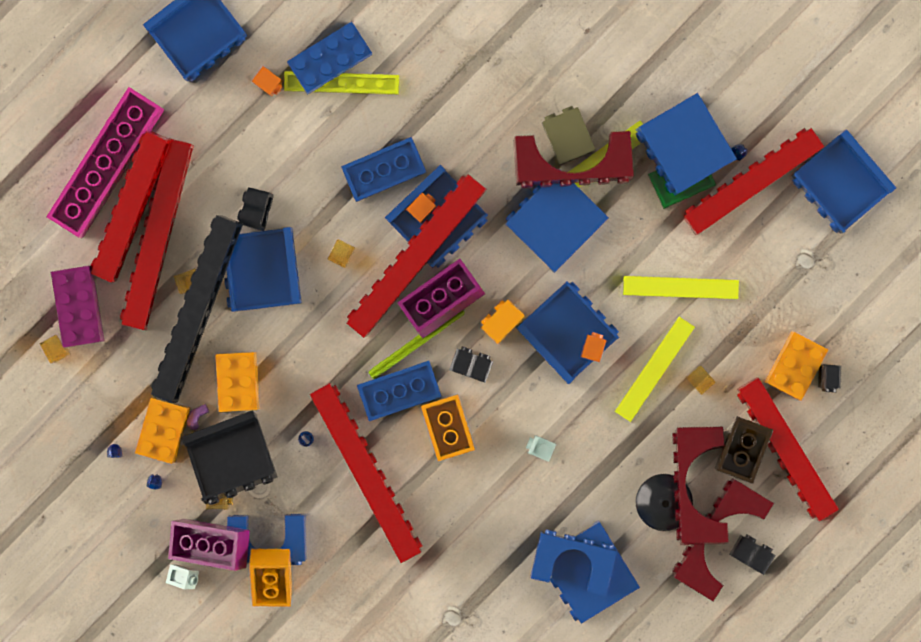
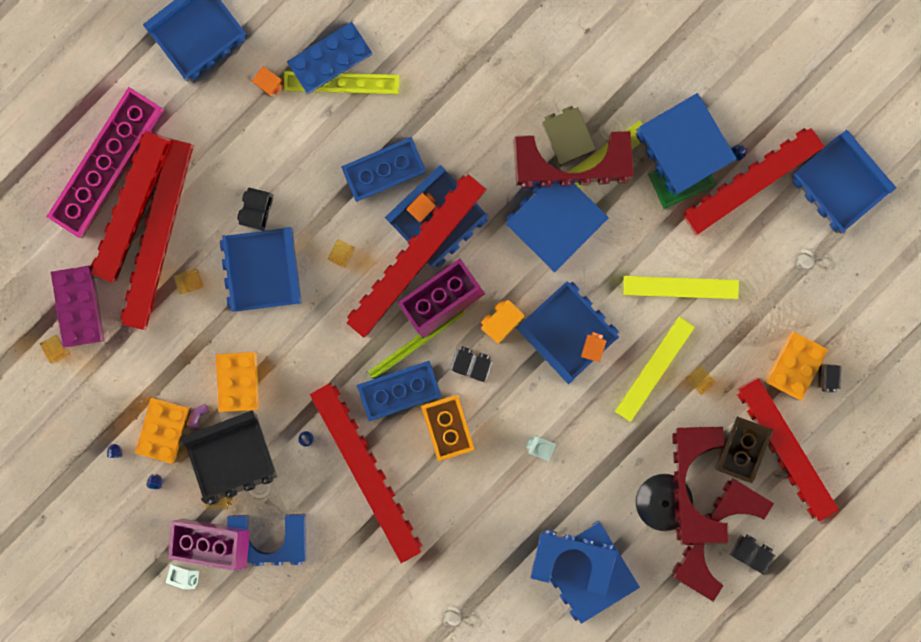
(196, 308): black brick -> none
(271, 577): light orange brick -> none

